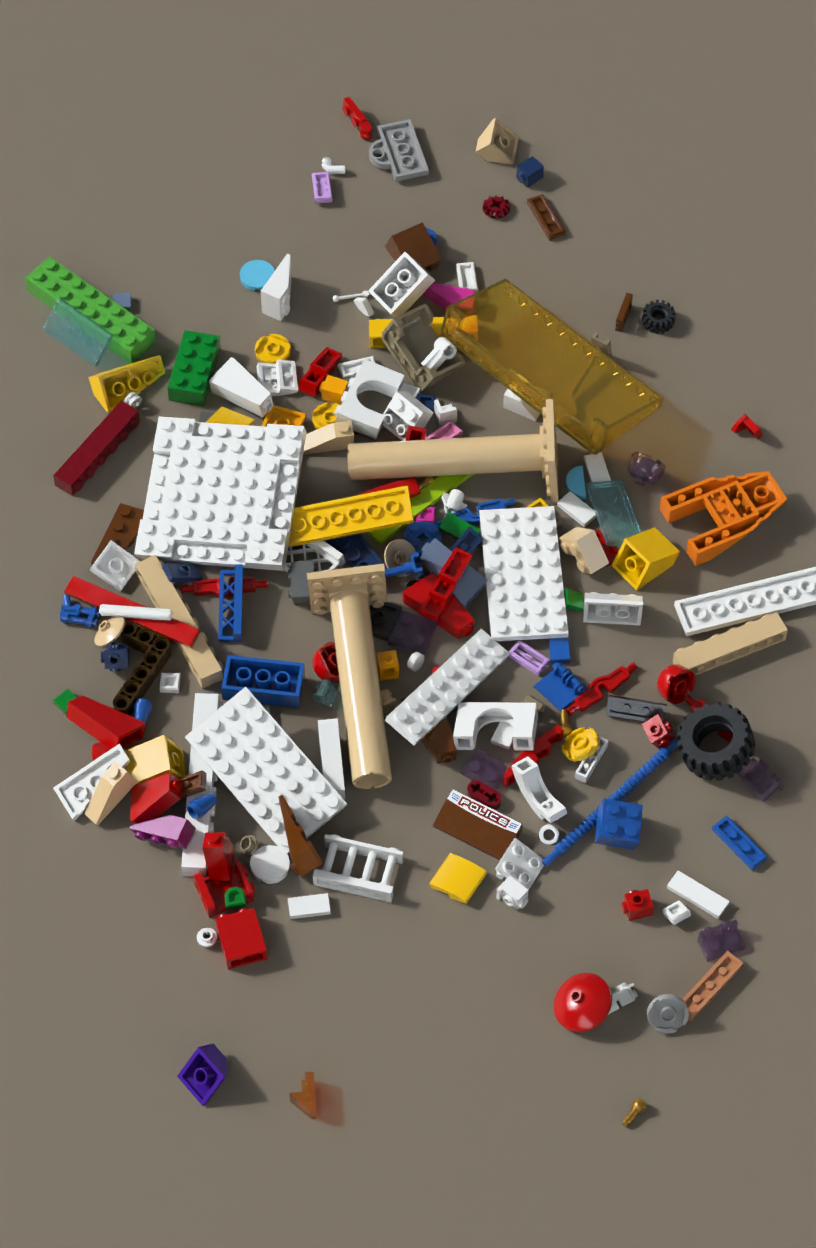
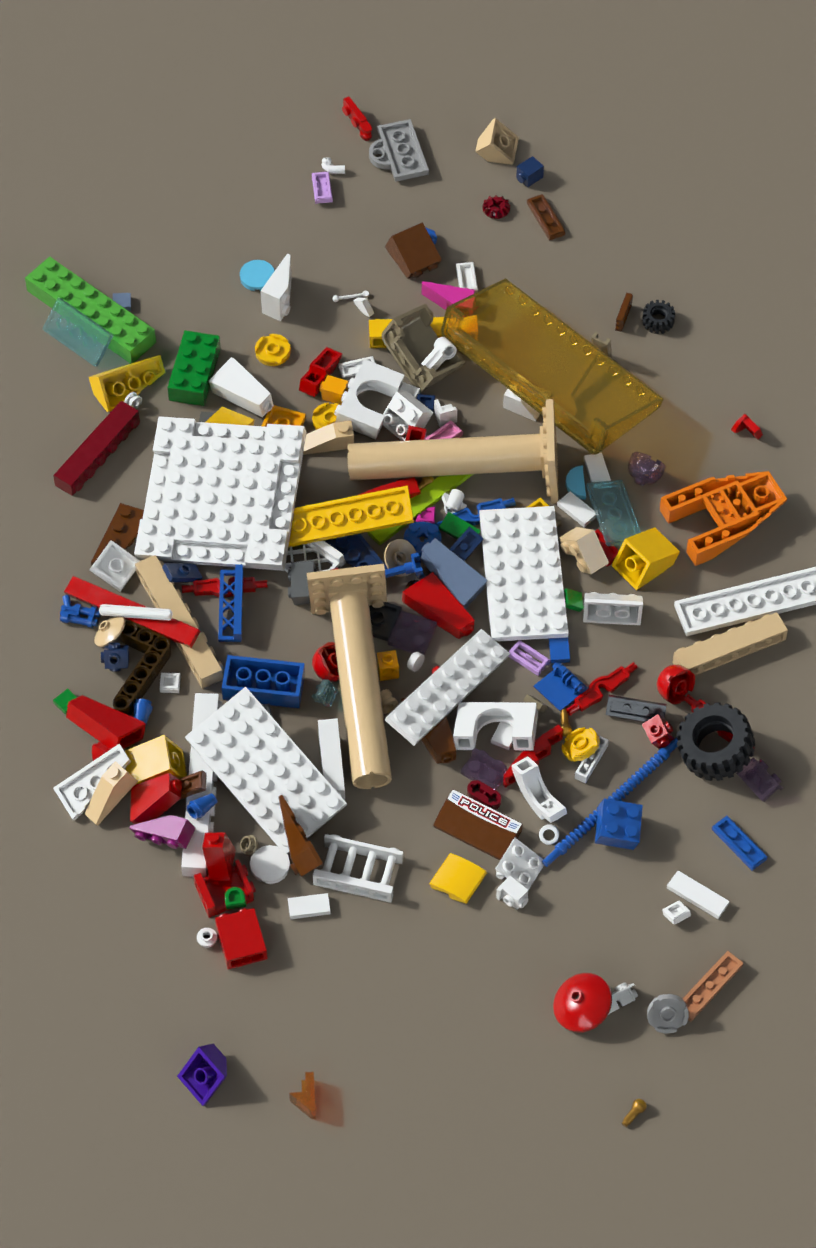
(278, 377): white slope -> none
(401, 285): white brick -> none
(445, 584): red slope -> none
(637, 904): red brick -> none
(720, 939): clear purple bracket -> none

